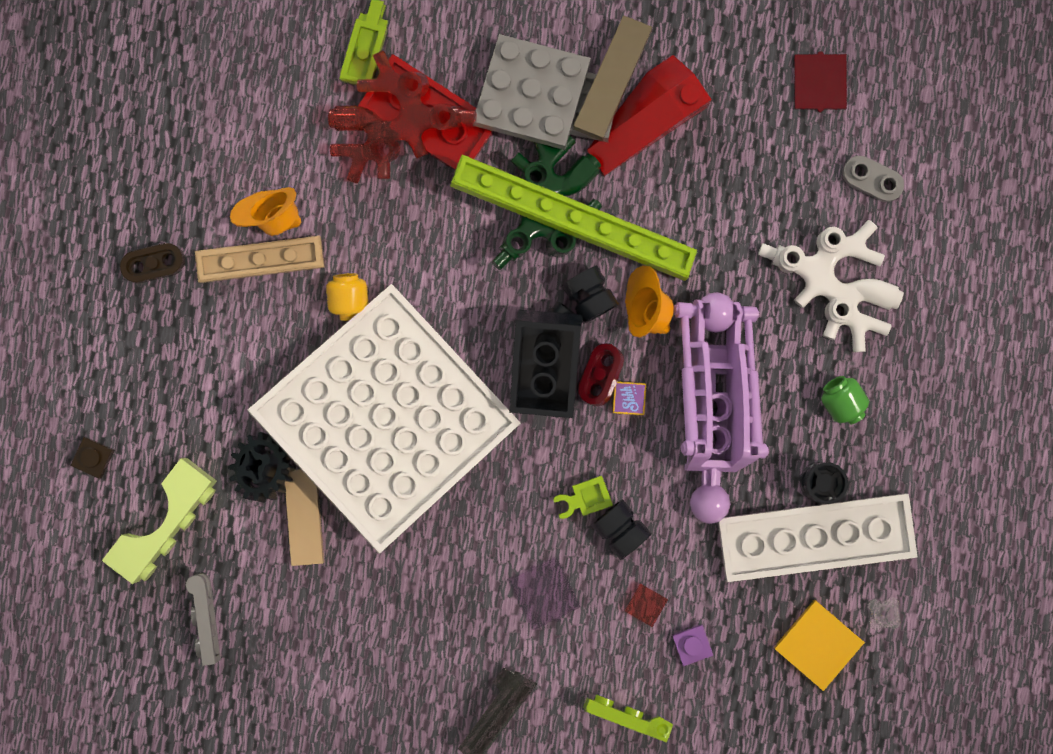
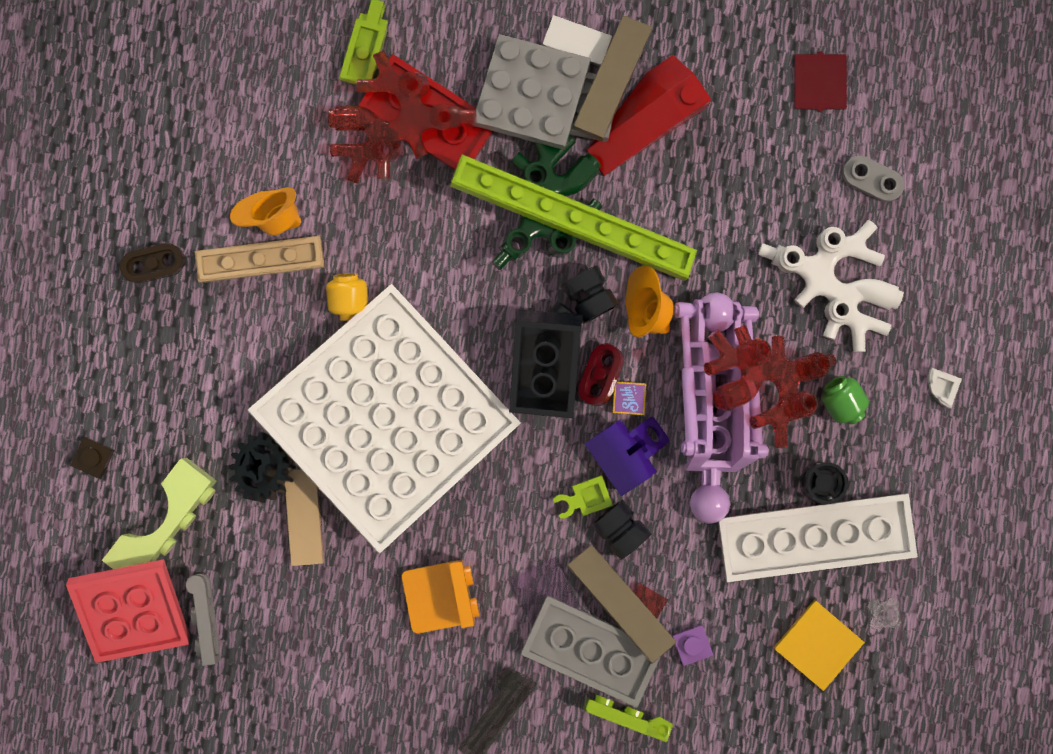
(128, 611): none -> coral plate
(440, 596): none -> light orange bracket
(577, 39): none -> white tile
(588, 651): none -> light grey plate
(621, 604): none -> dark tan tile
(626, 454): none -> dark purple piece
(759, 364): none -> clear red plant
(943, 386): none -> white tile

